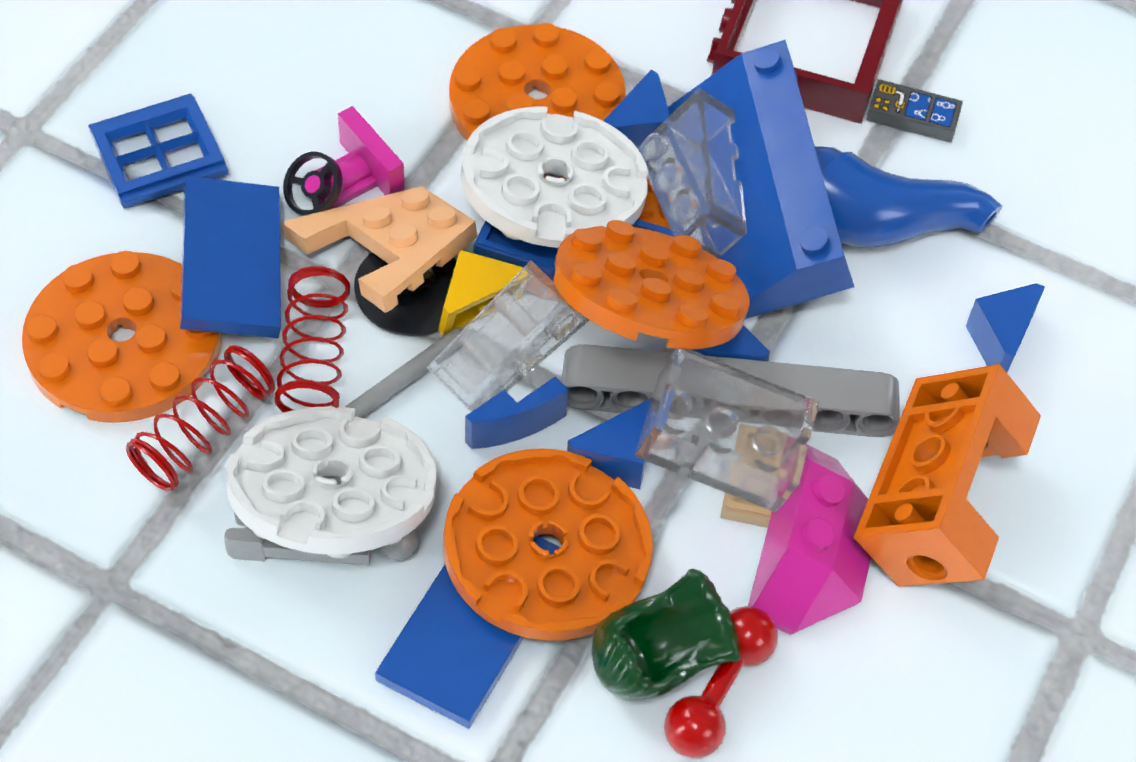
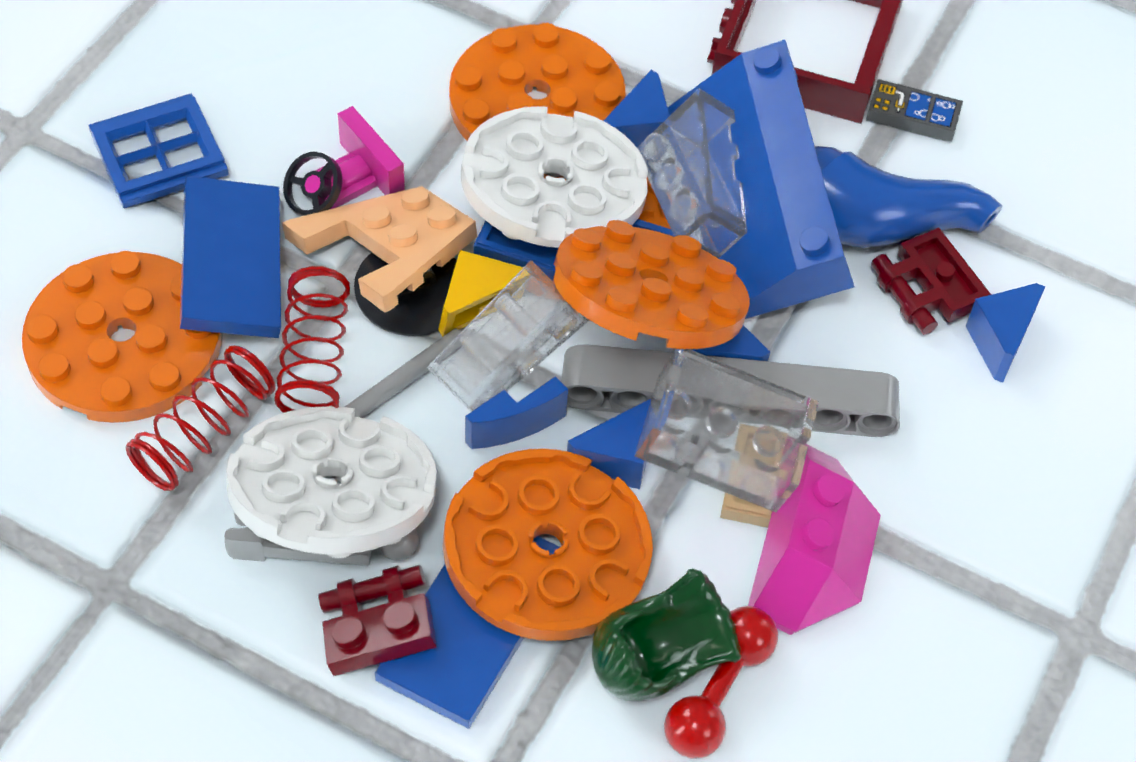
(379, 632): none -> dark red plate
(918, 508): orange plate -> none
(941, 273): none -> dark red plate

